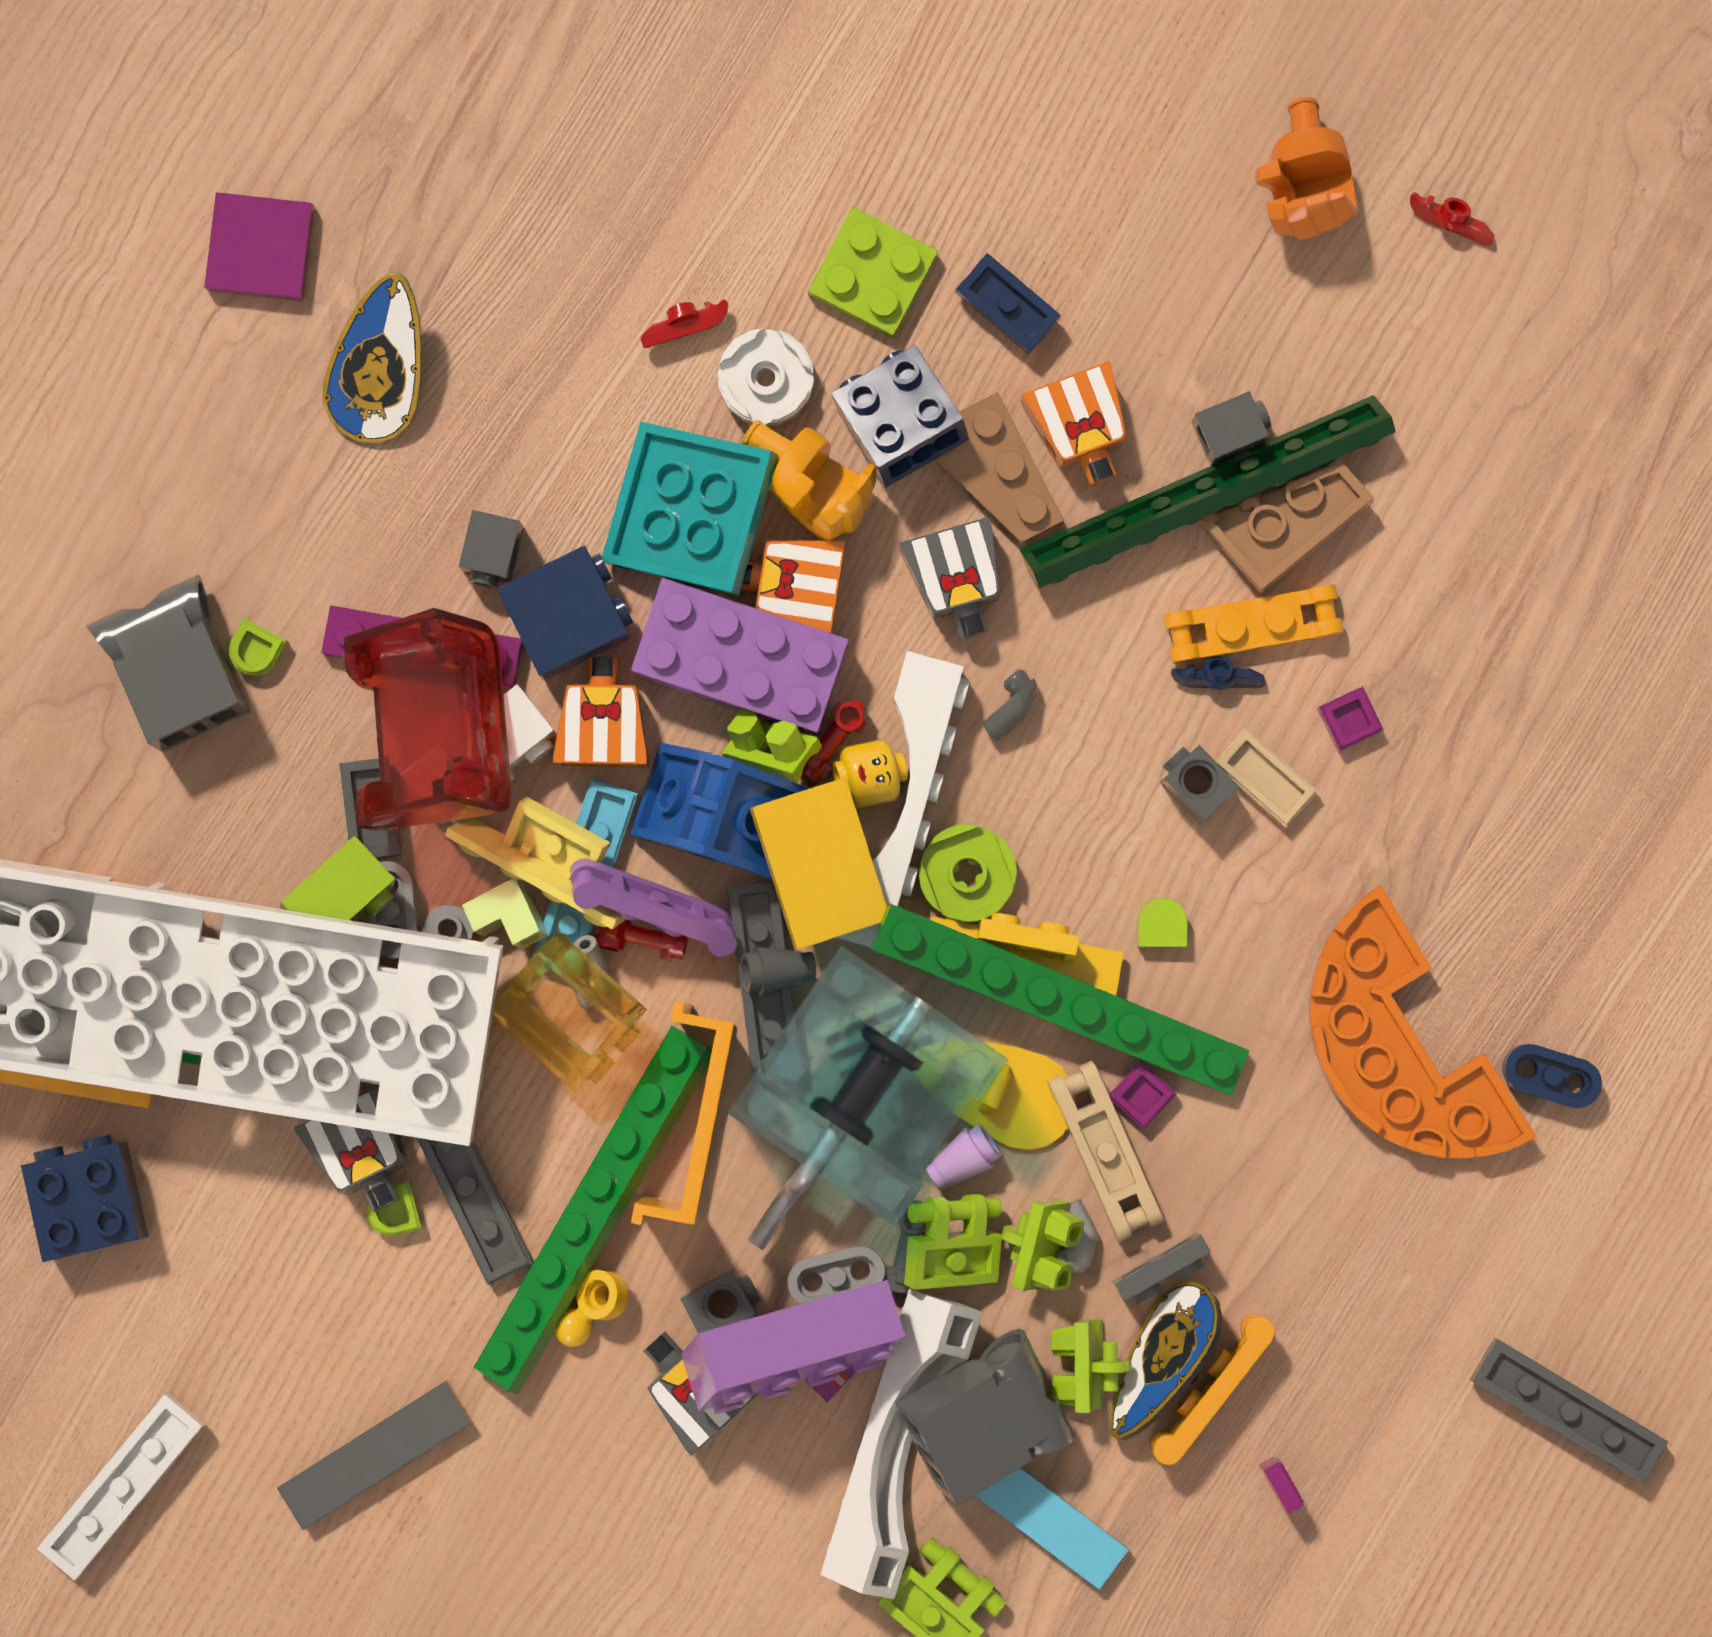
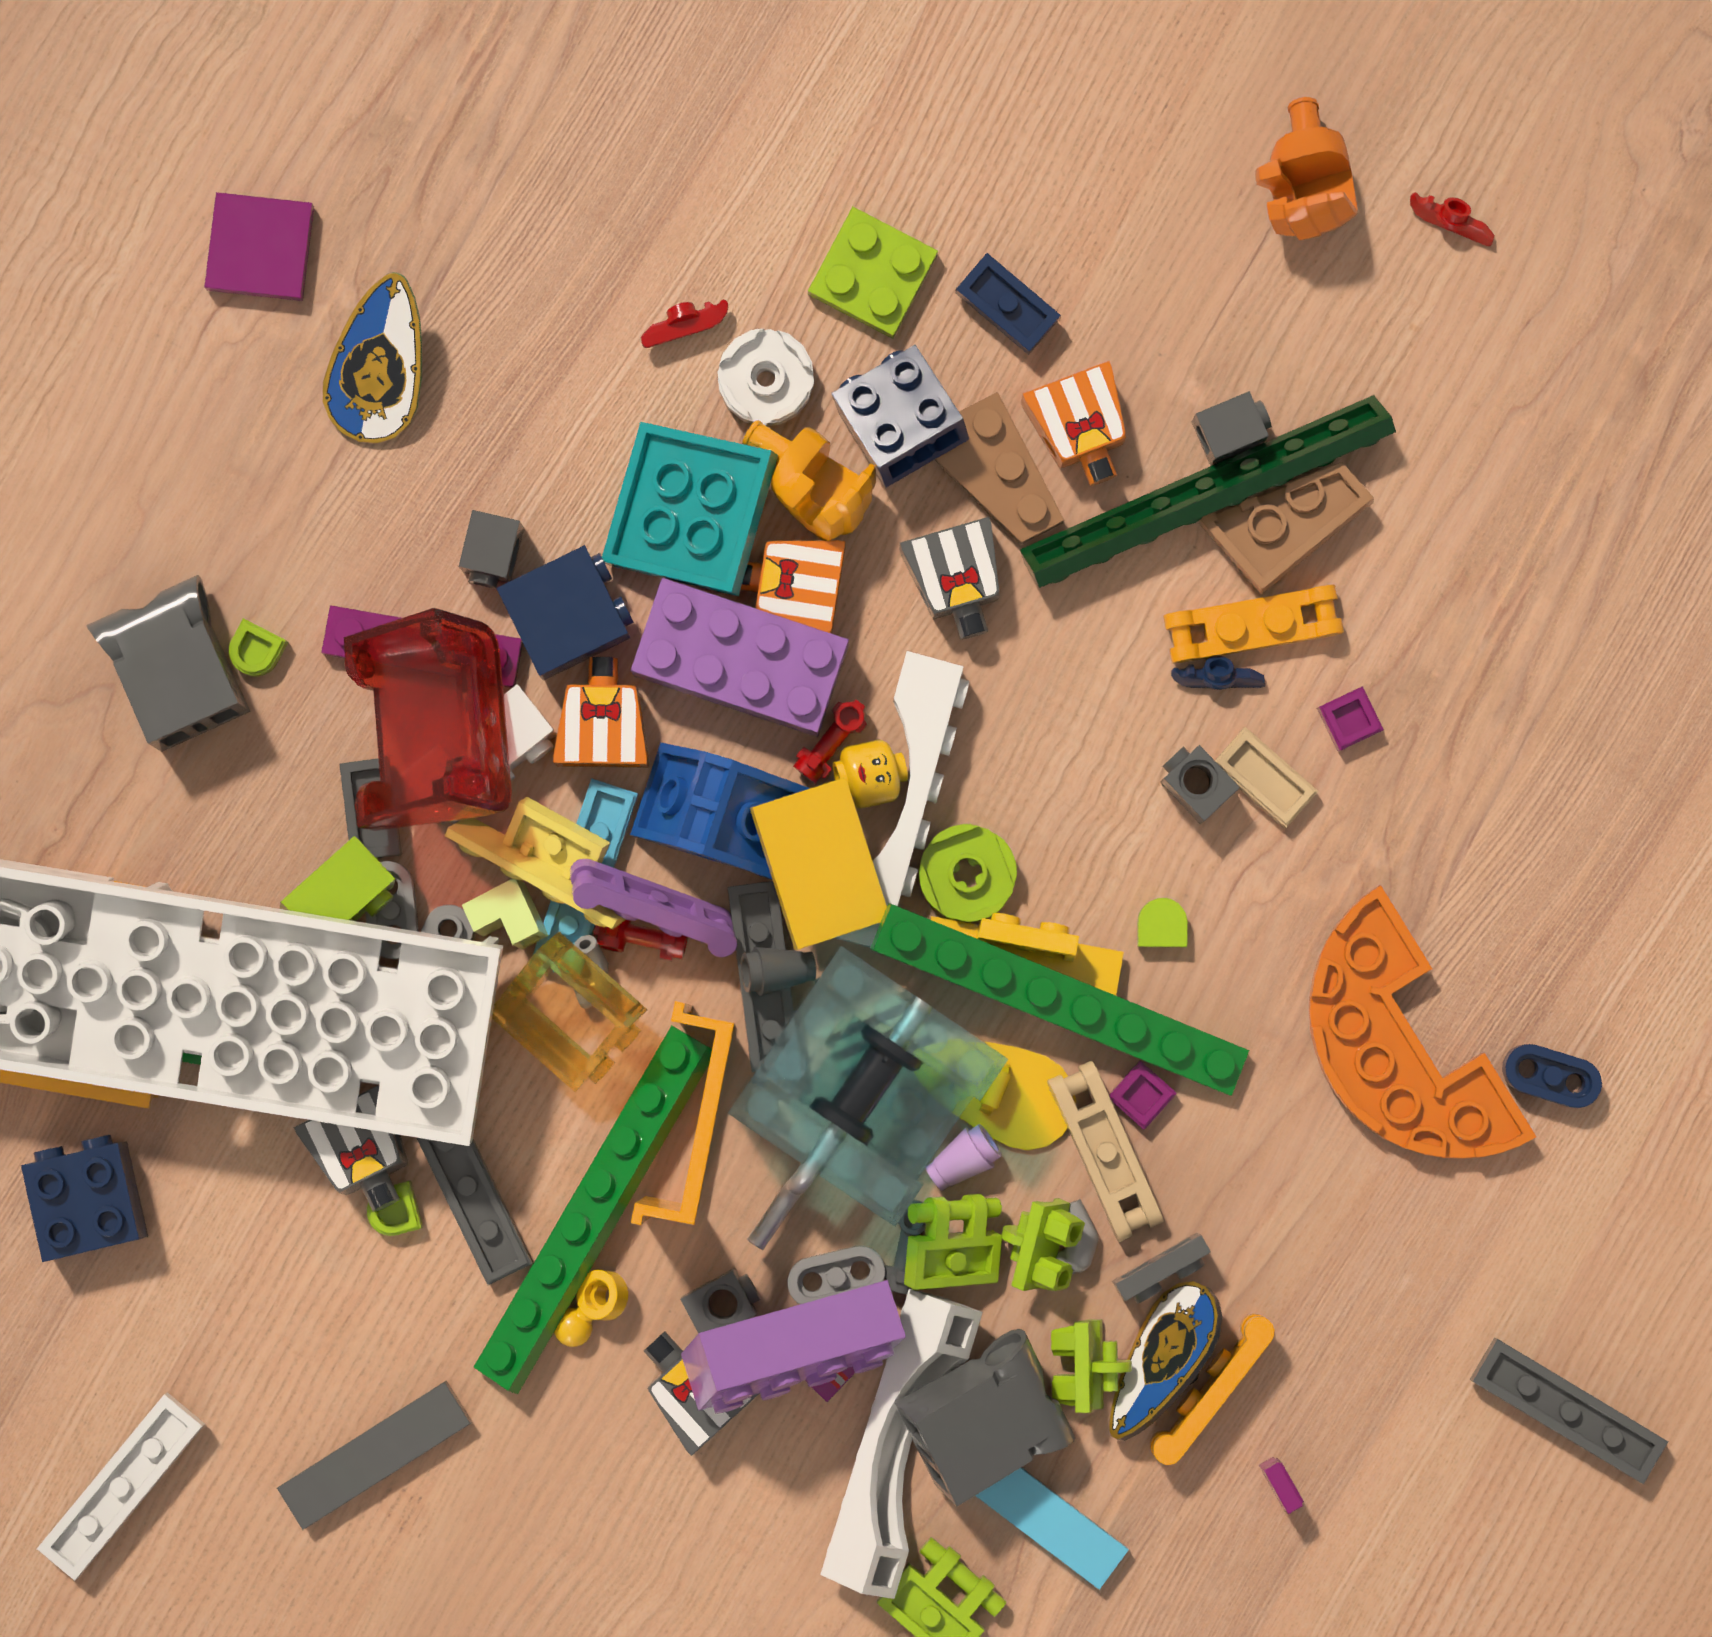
(788, 746): lime hips -> none
(1015, 708): dark grey arm -> none

